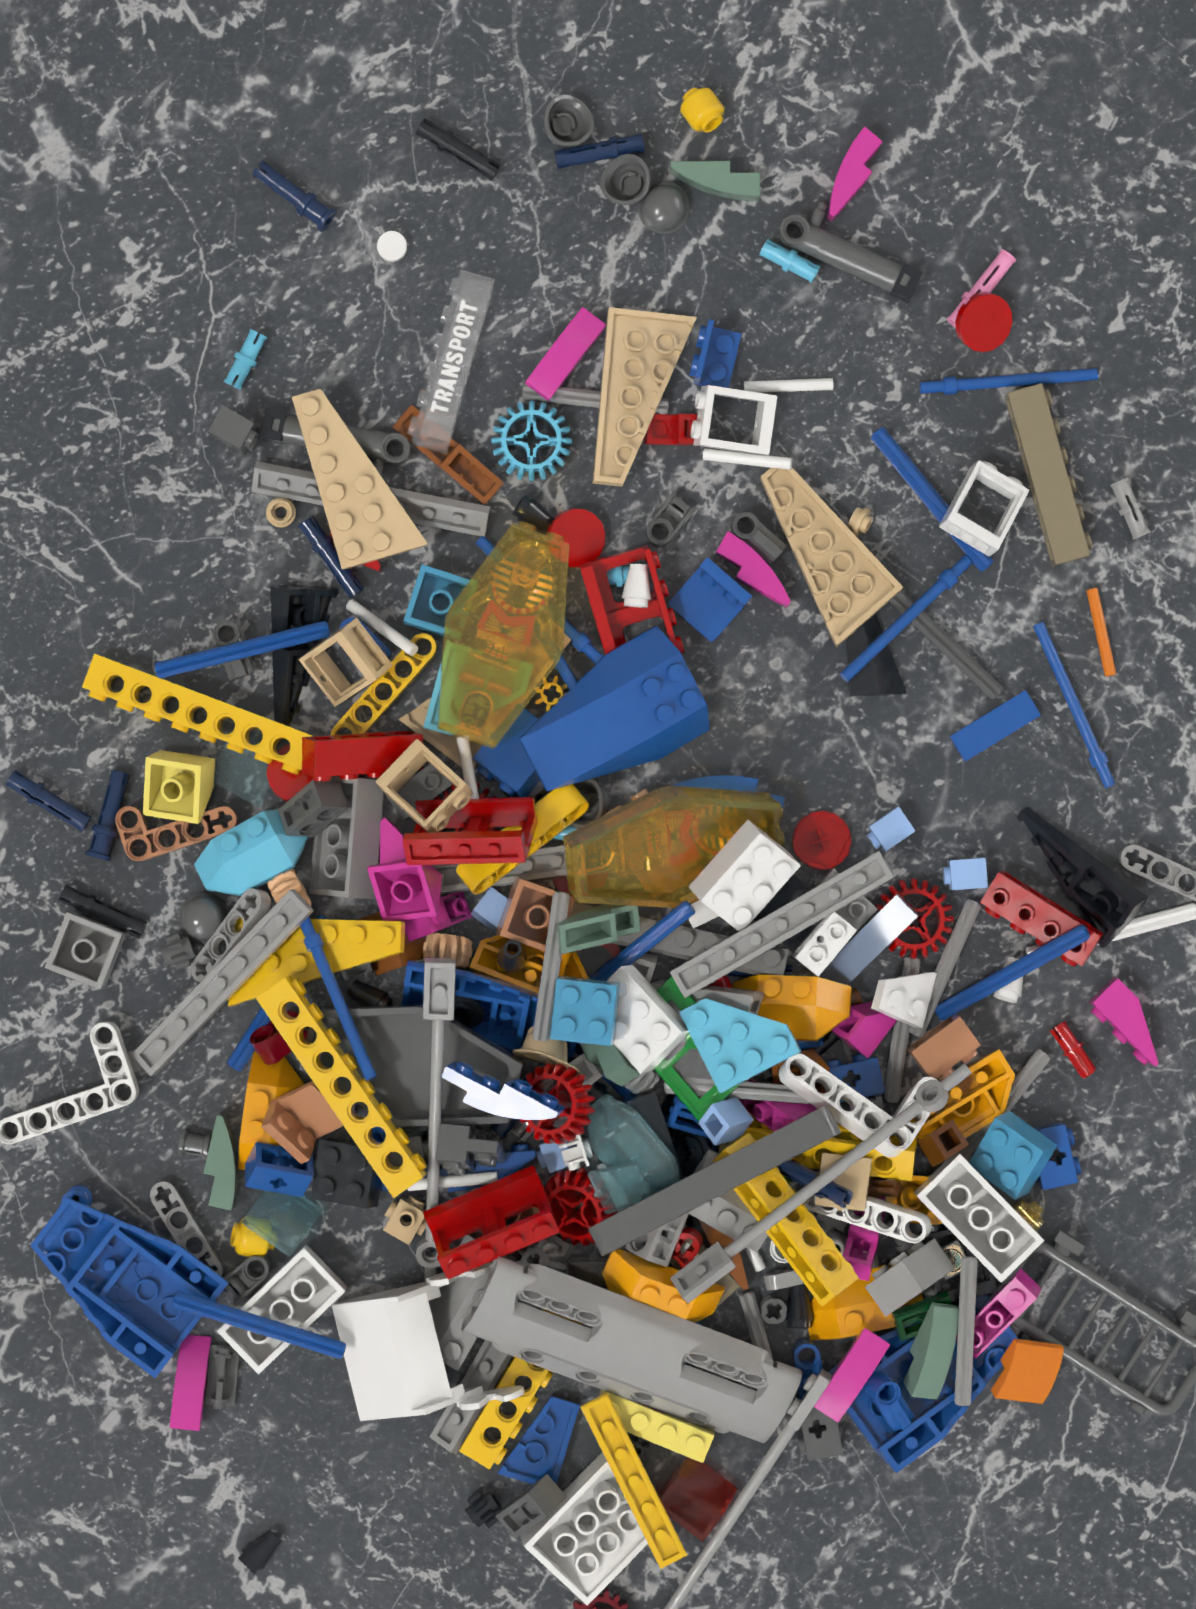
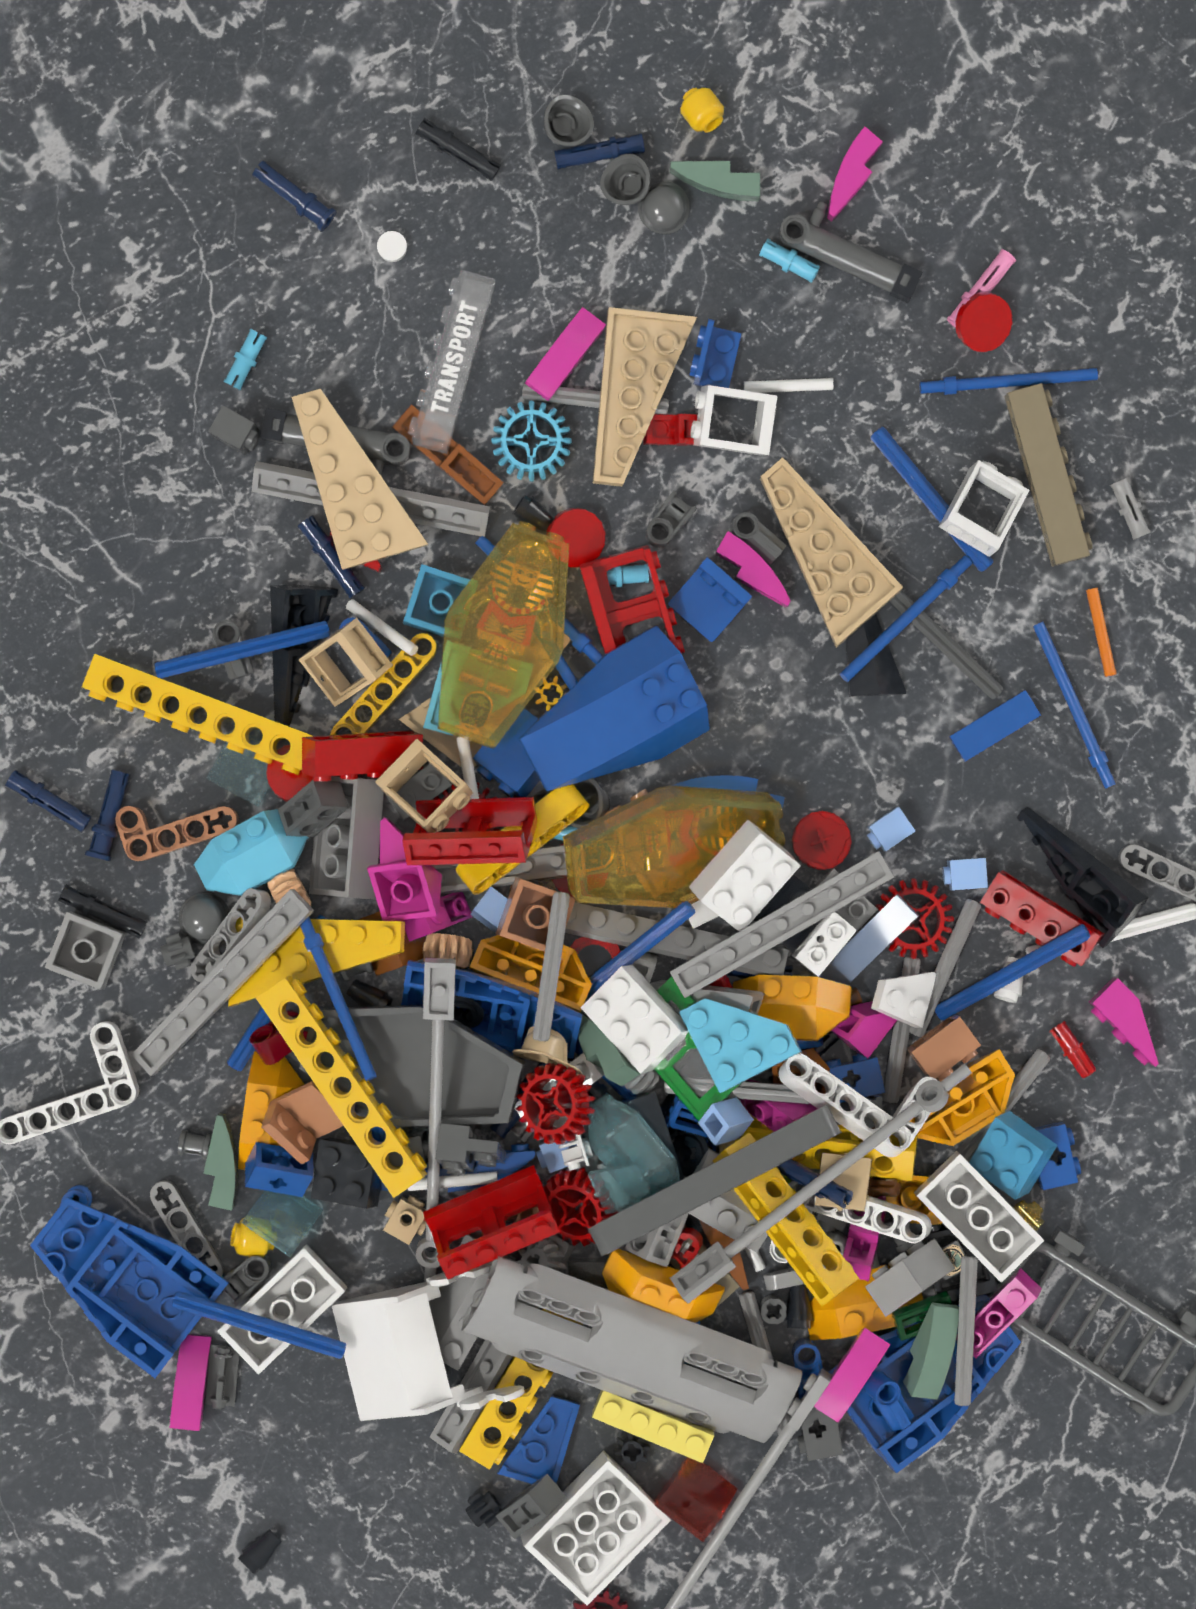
(177, 785): light yellow slope -> none
(272, 508): tan plate -> none
(511, 962): black cone -> none
(511, 1101): slope -> none
(585, 1010): dark azure brick -> none
(597, 927): sand green slope -> none
(633, 1480): yellow tile -> none
(637, 588): white cone -> none
(747, 459): white bar -> none
(860, 521): tan plate -> none
(942, 1143): reddish brown brick -> none
(1028, 1371): orange slope -> none

